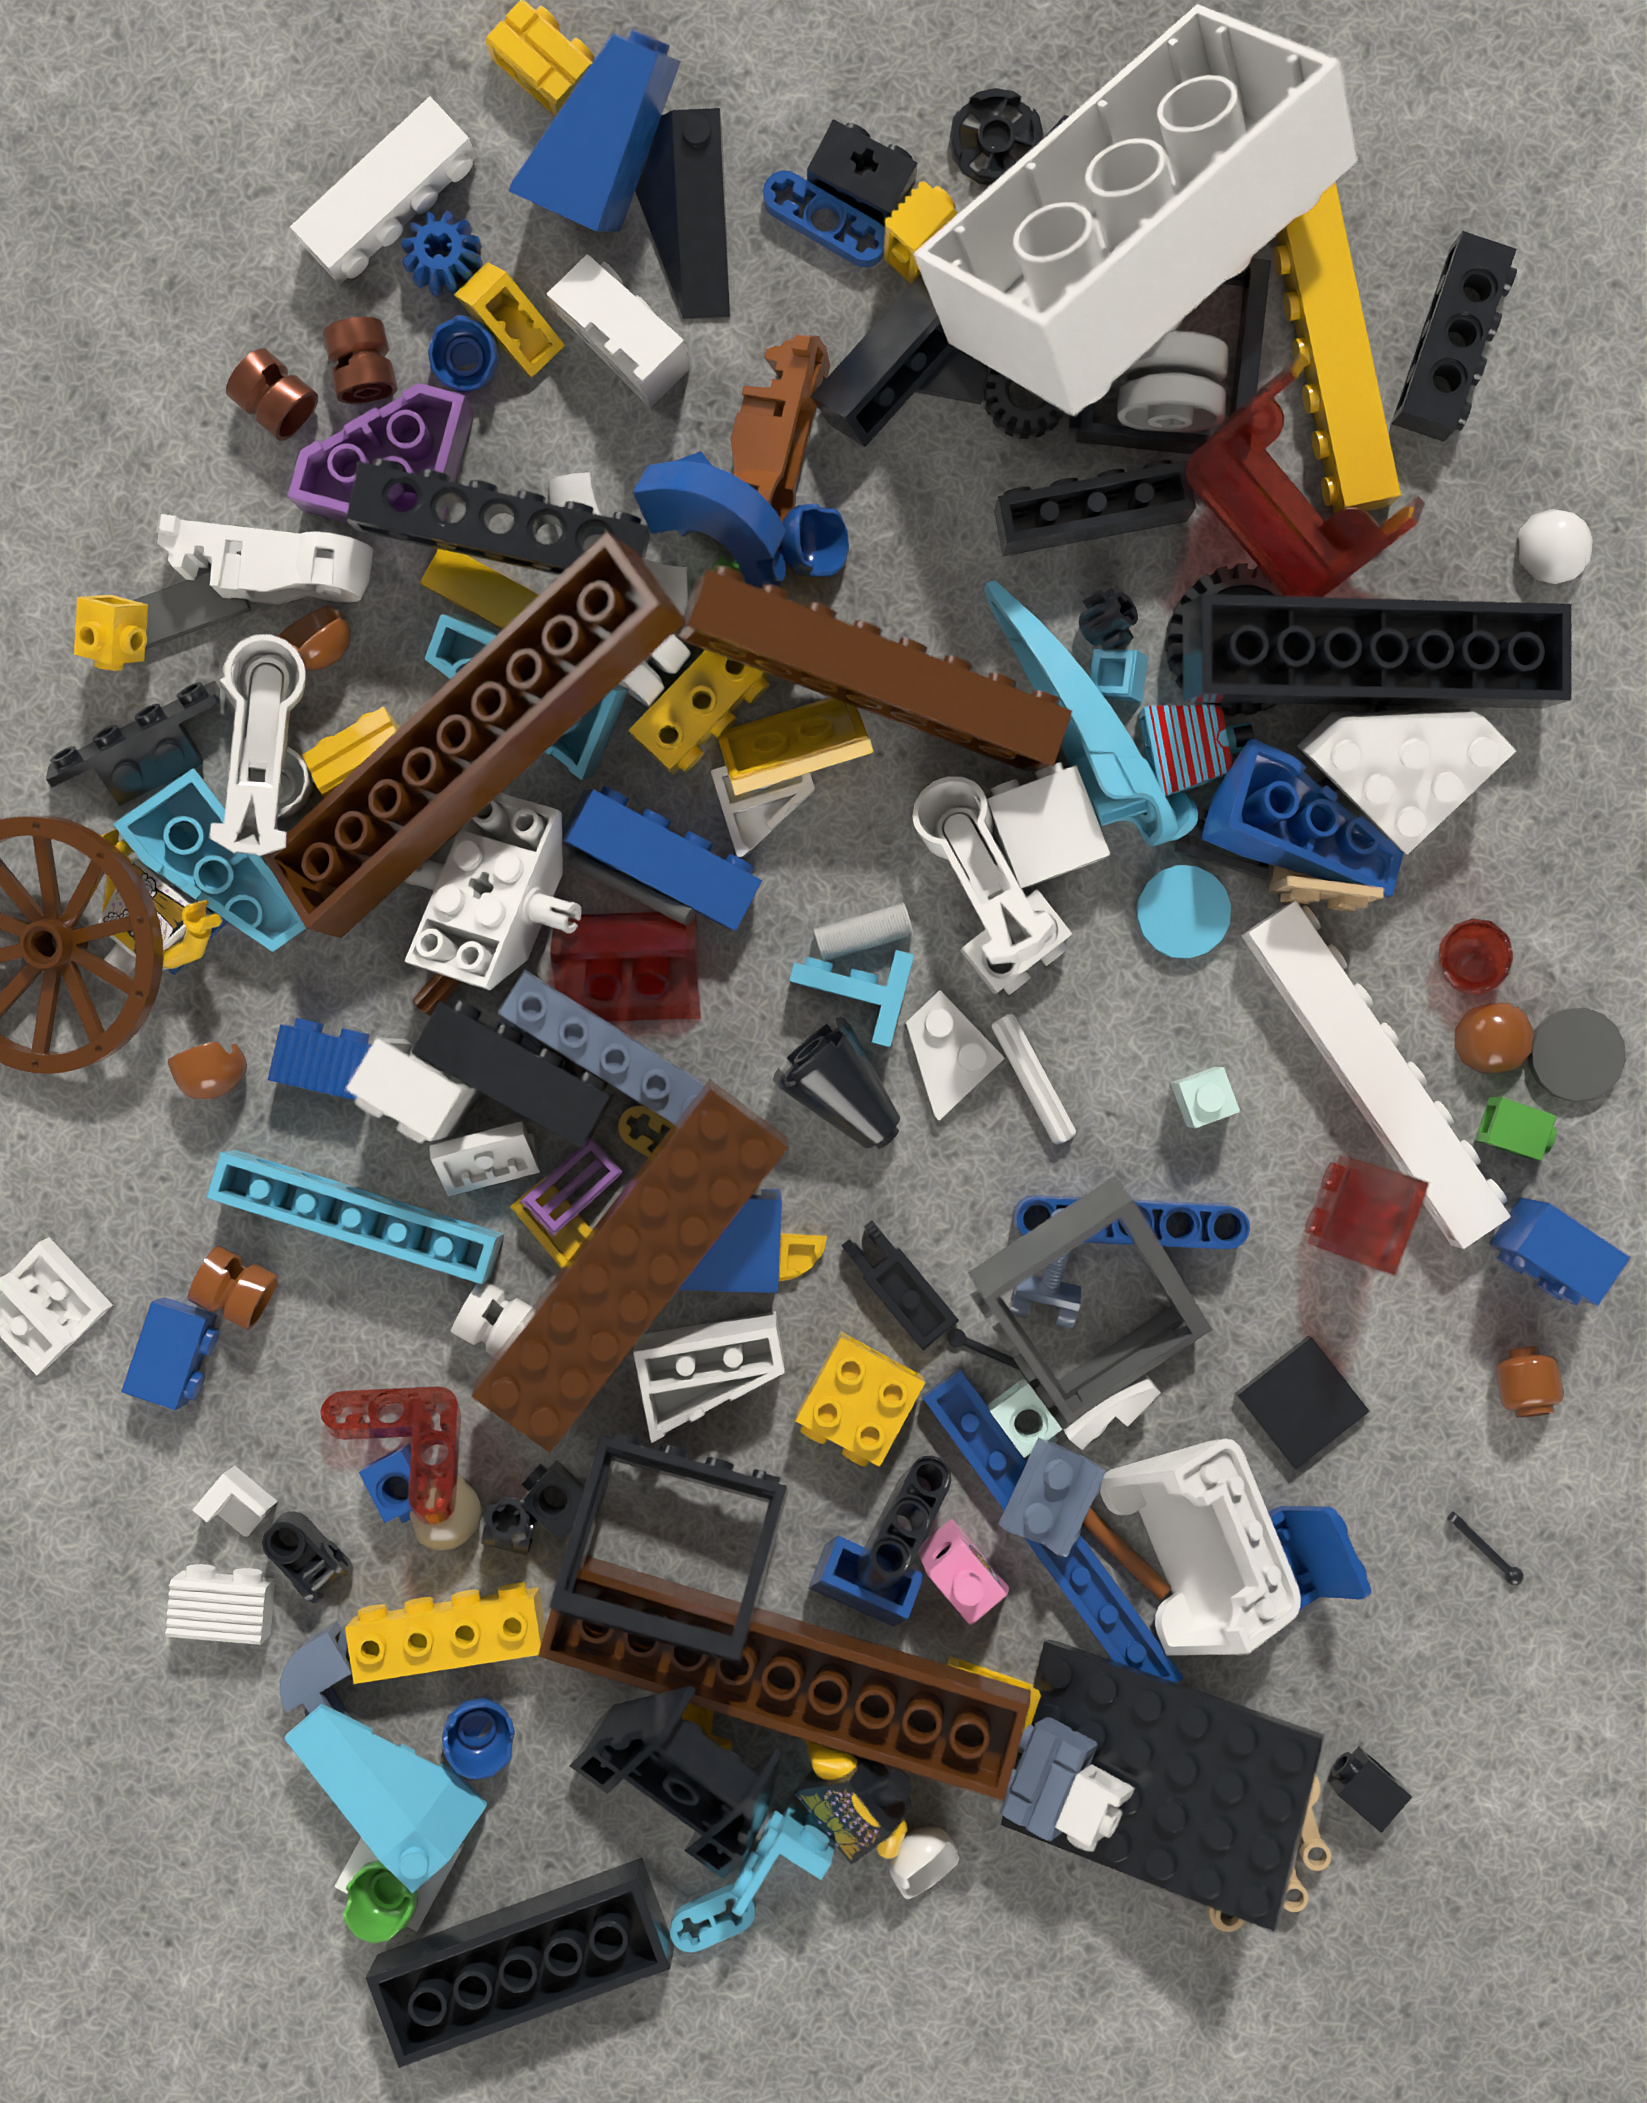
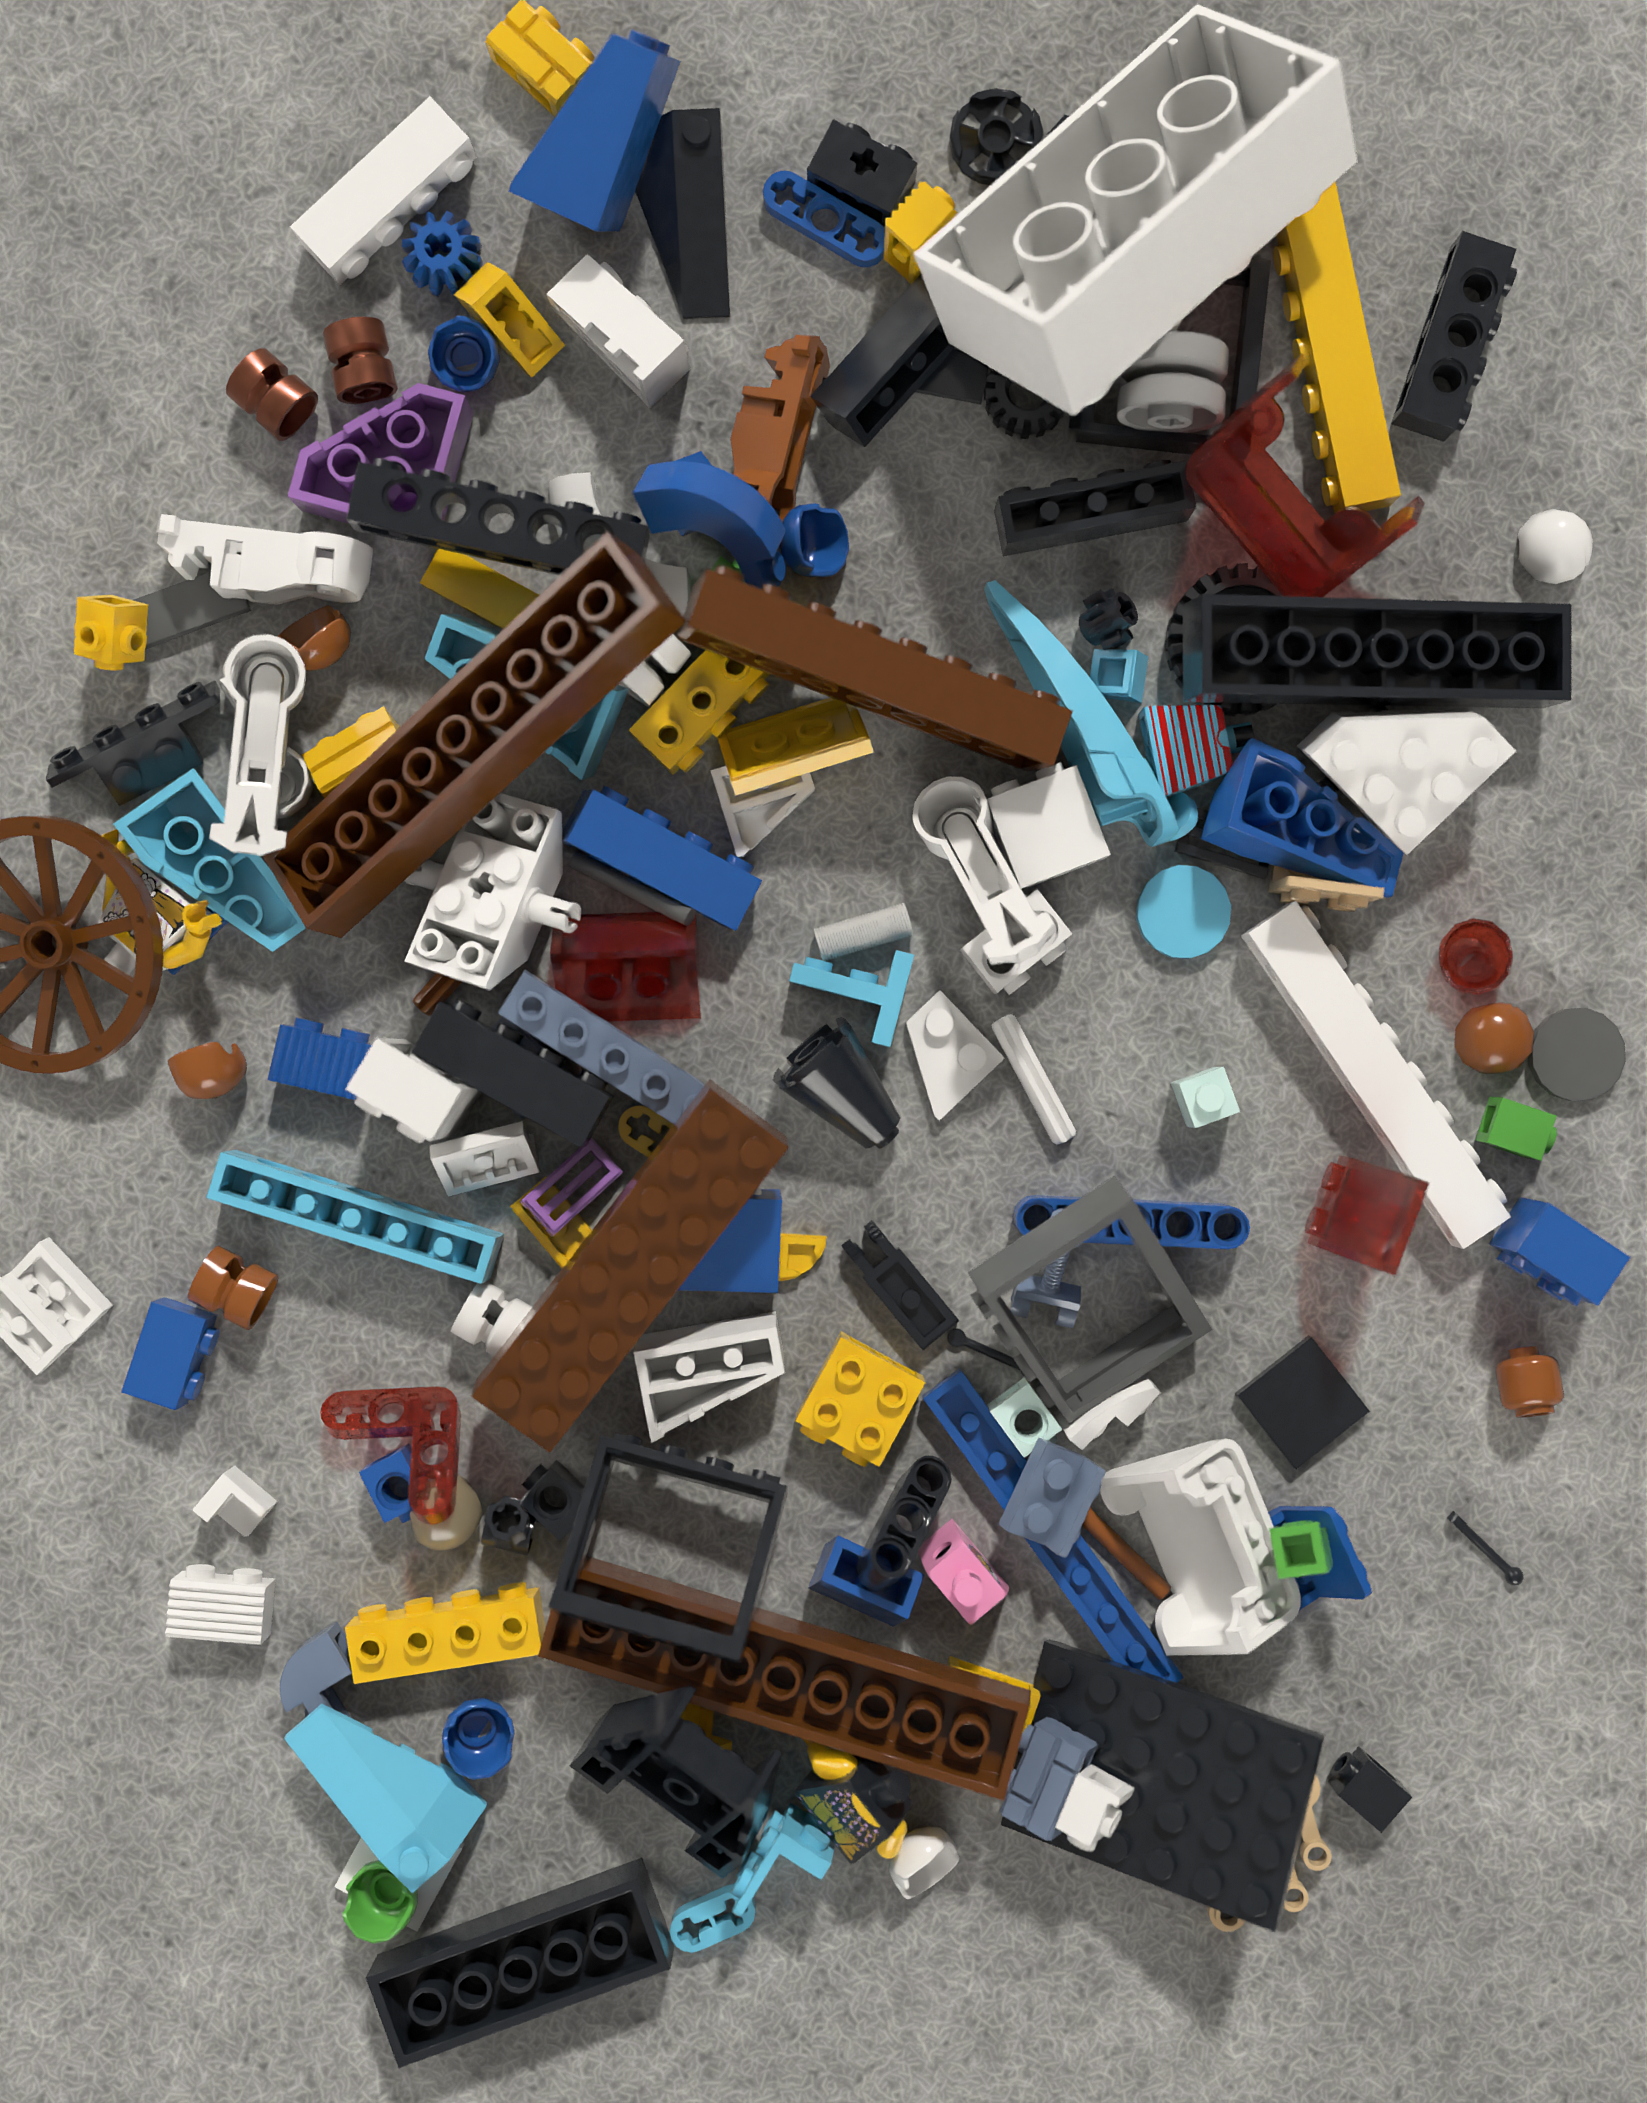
(308, 1558): black piece -> none
(1301, 1549): none -> bright green brick

